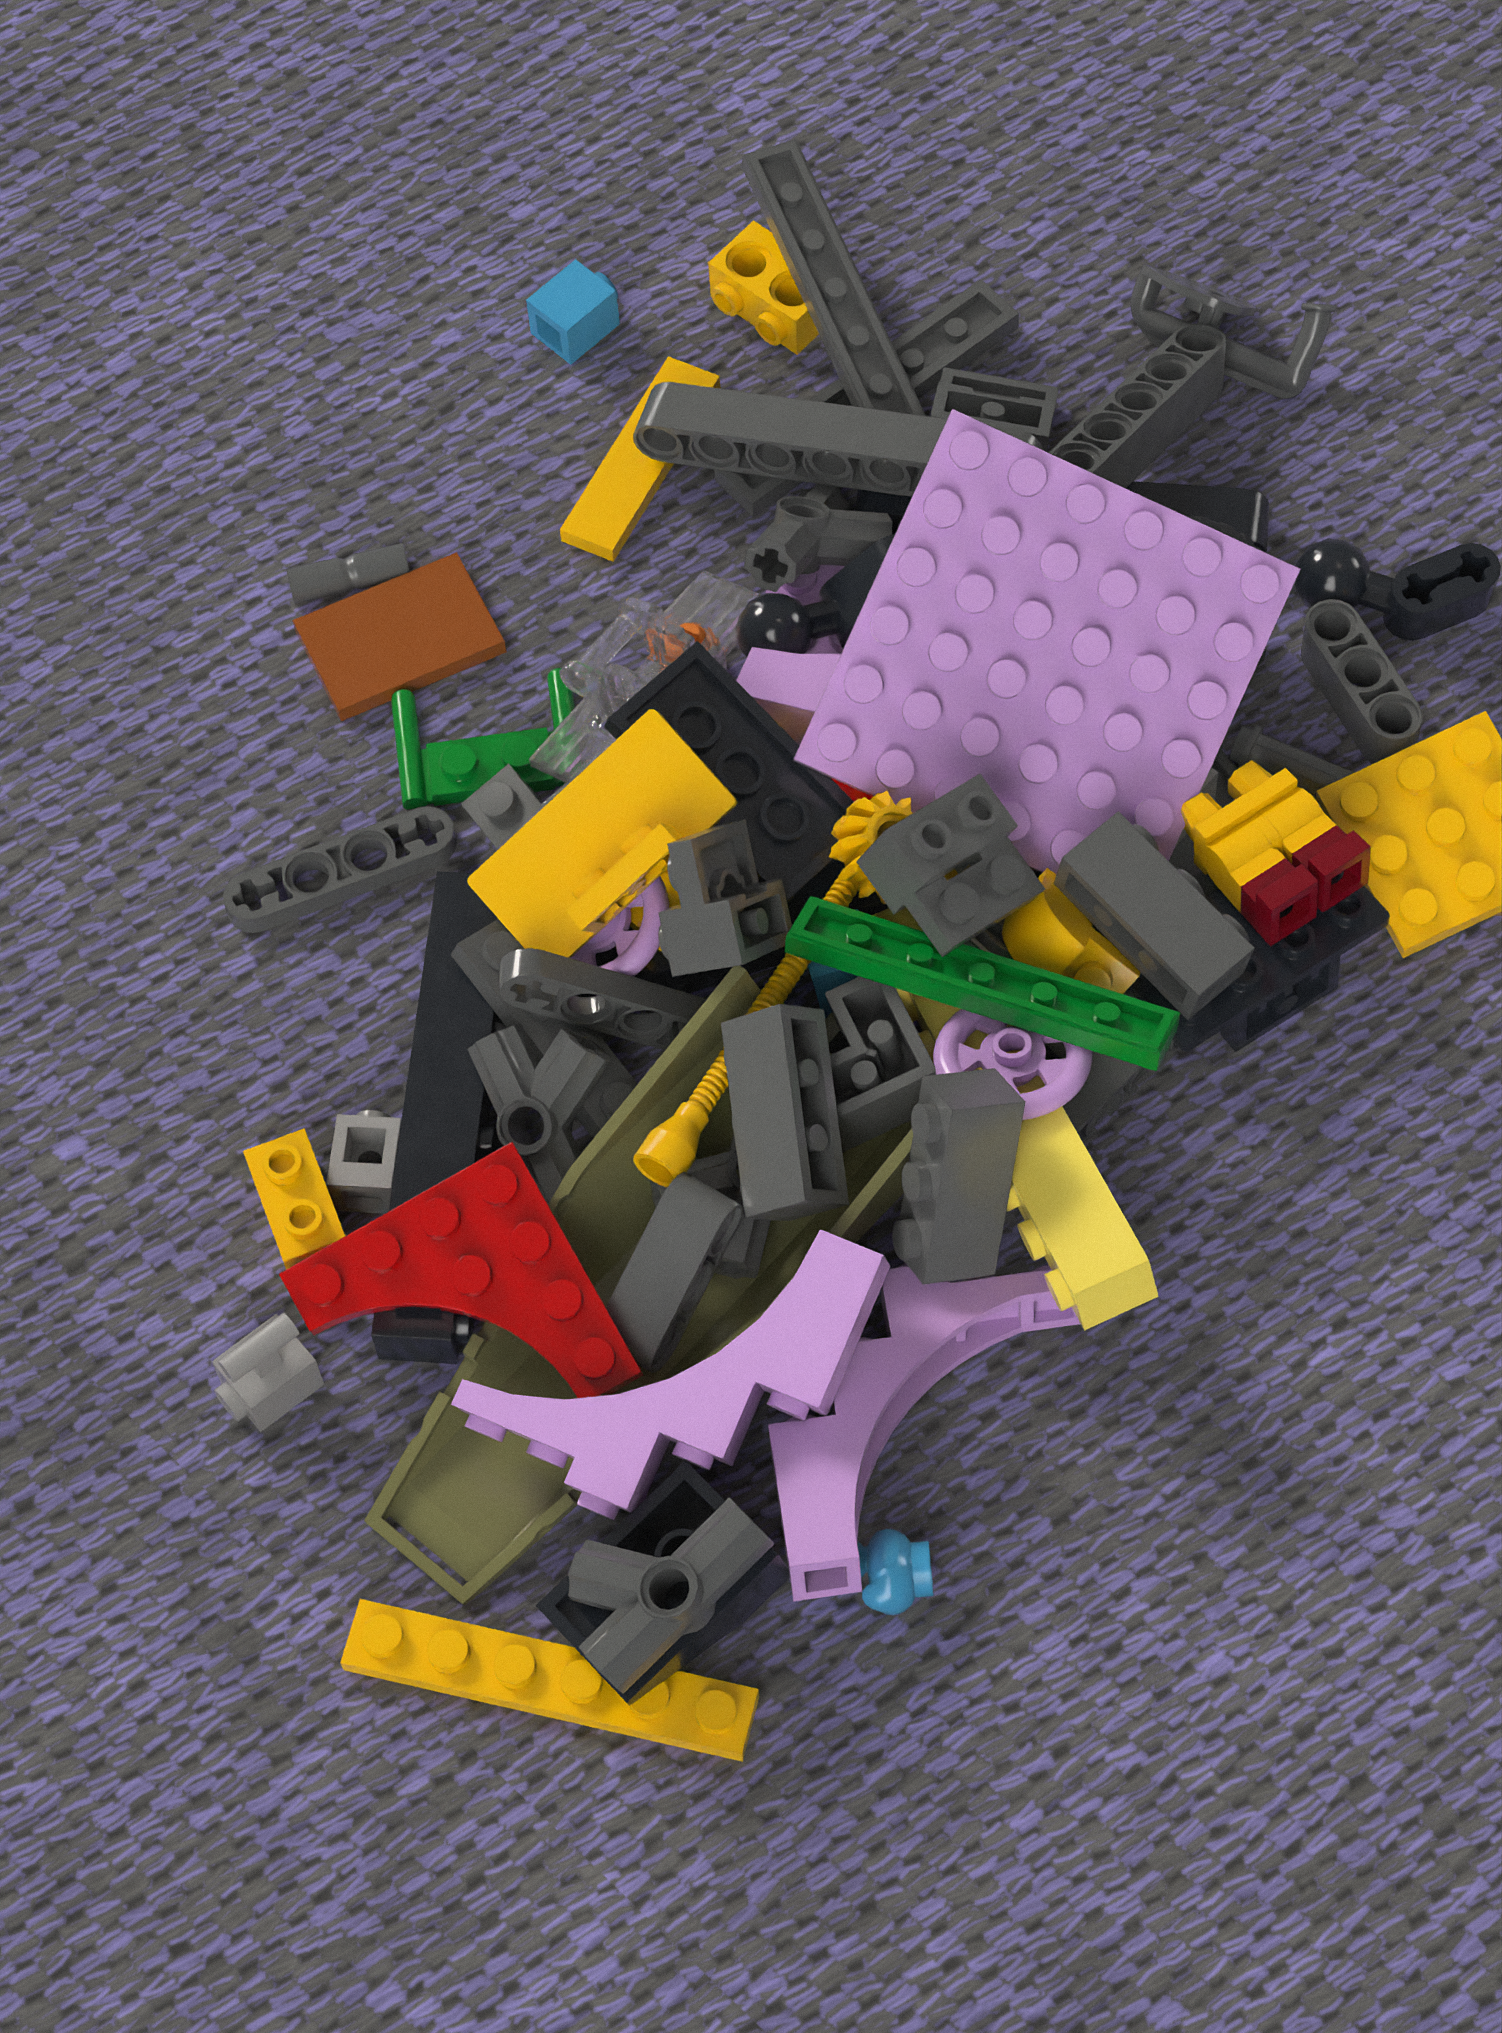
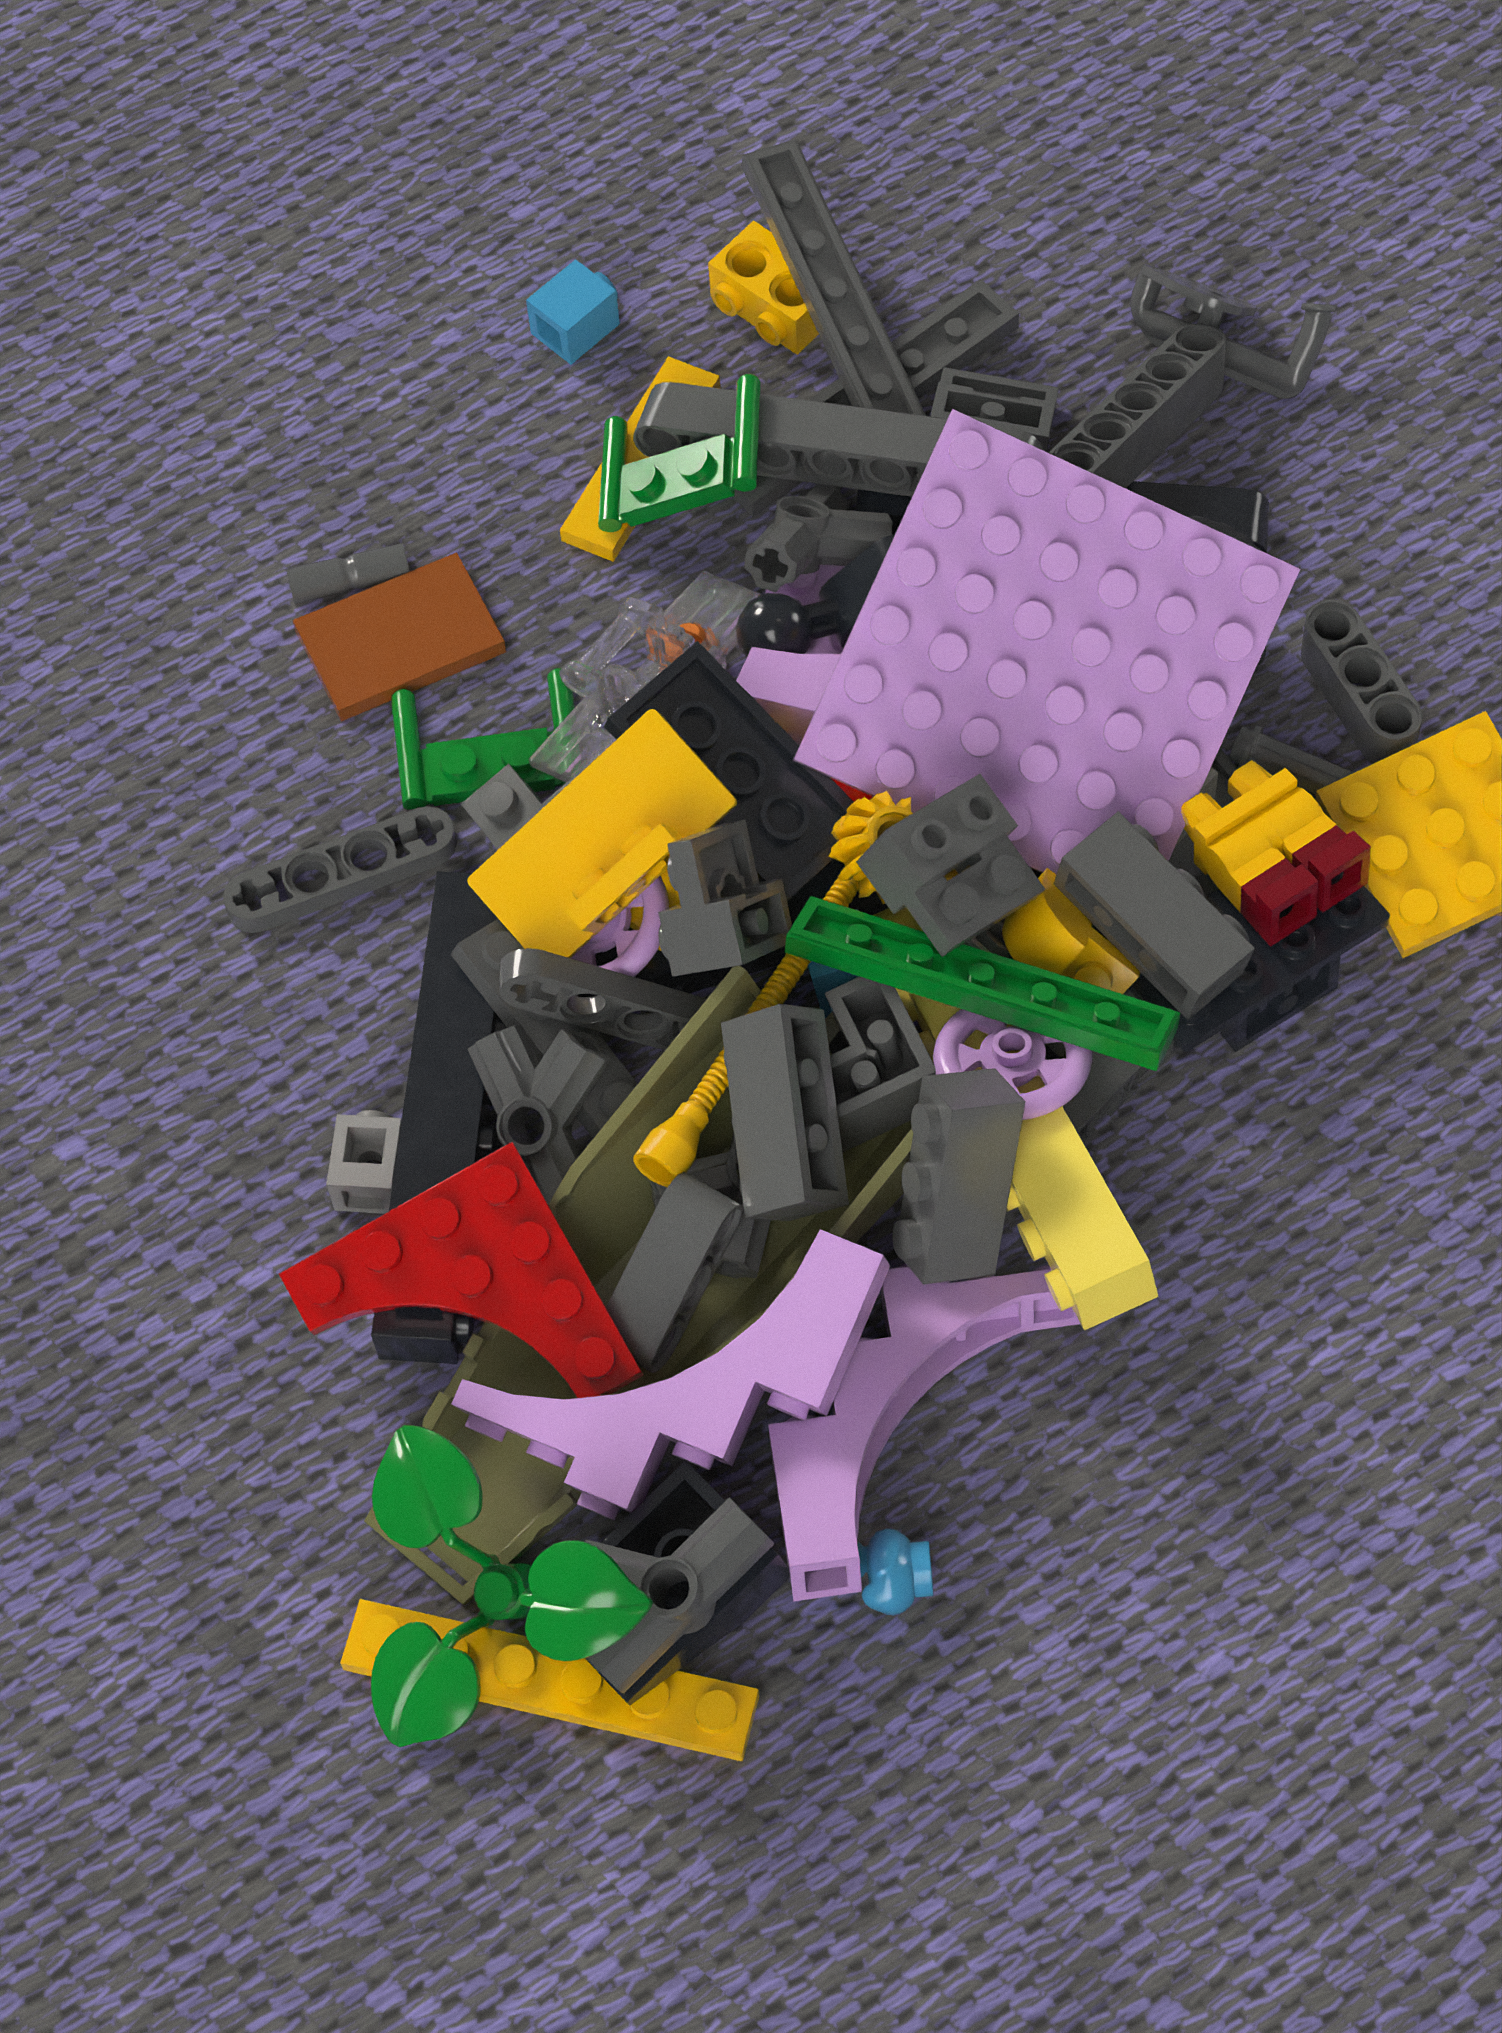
(266, 1373): light grey brick -> none
(294, 1196): yellow brick -> none
(570, 1595): none -> green plant
(681, 476): none -> green plate
(1415, 602): black beam -> none

